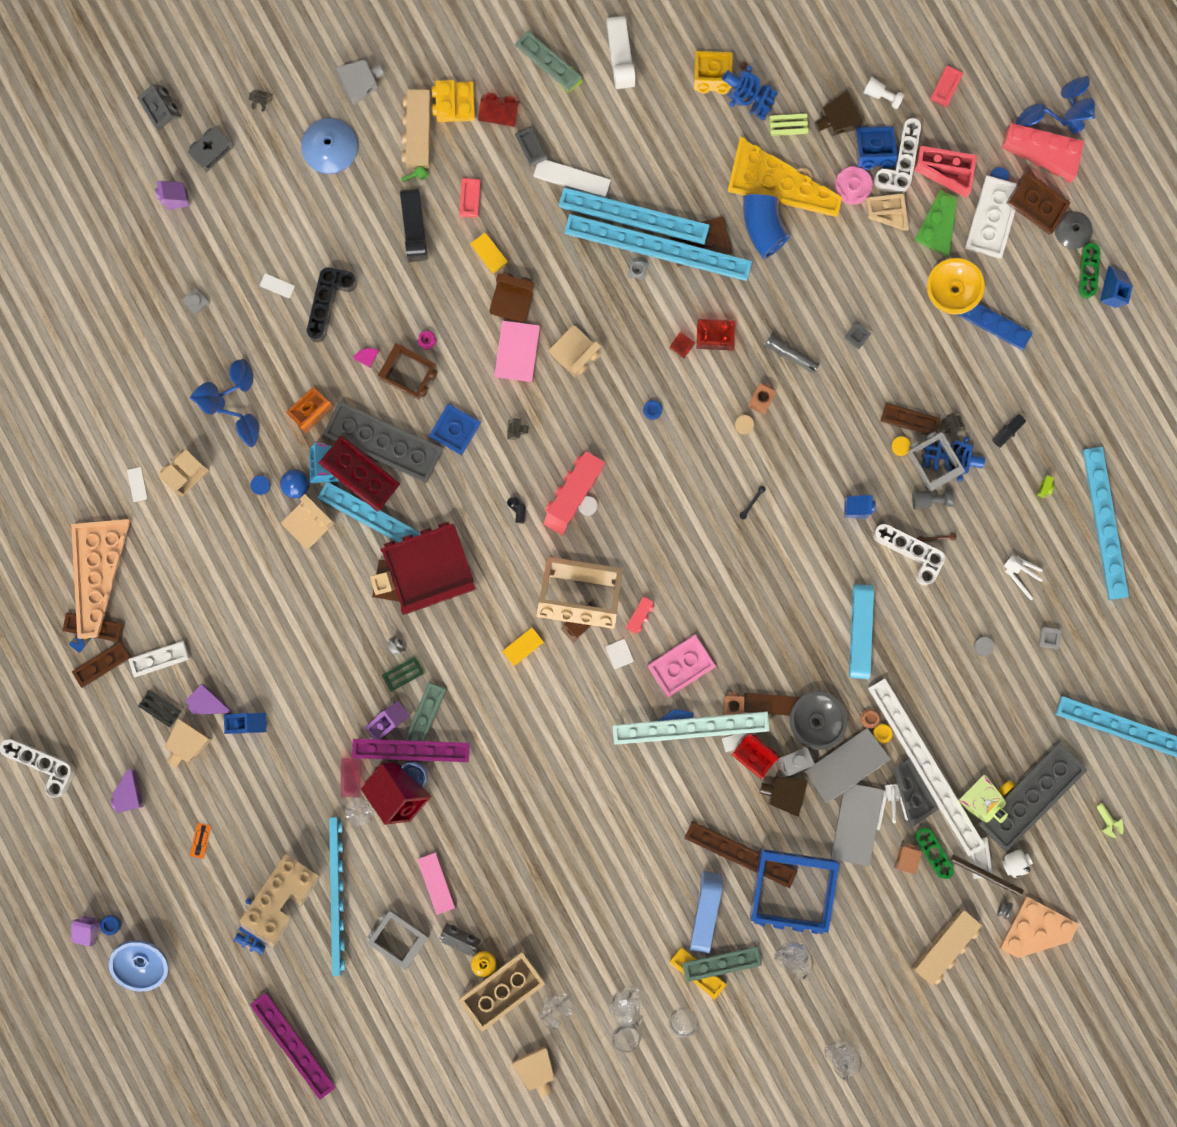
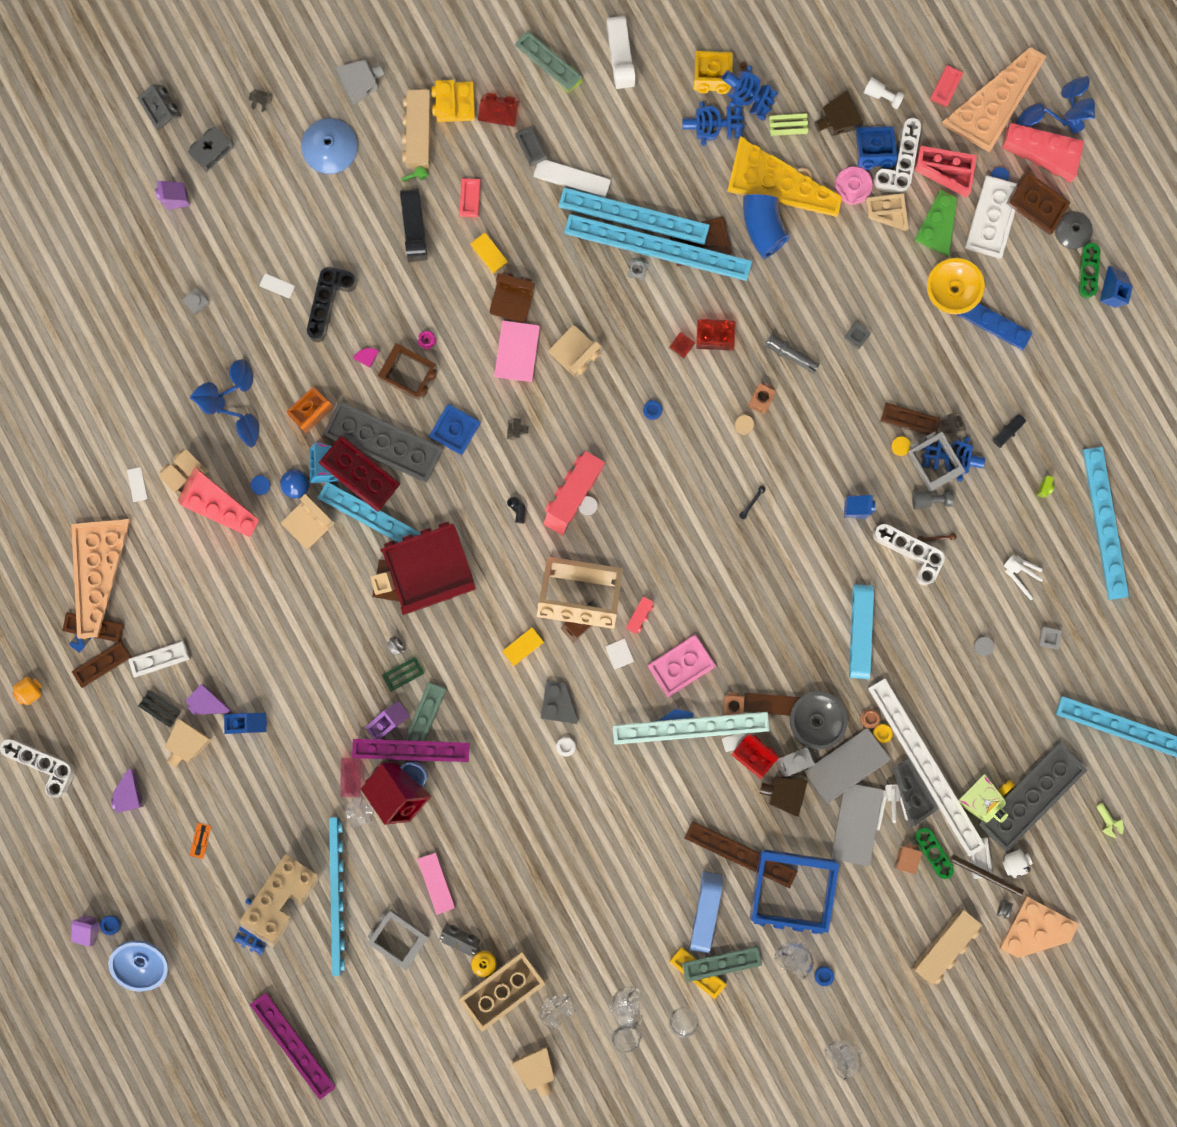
(27, 690): none -> light orange head
(213, 502): none -> coral wedge
(557, 703): none -> dark grey wing
(565, 746): none -> white tile
(696, 123): none -> blue torso
(824, 976): none -> blue tile
(992, 106): none -> light nougat wing

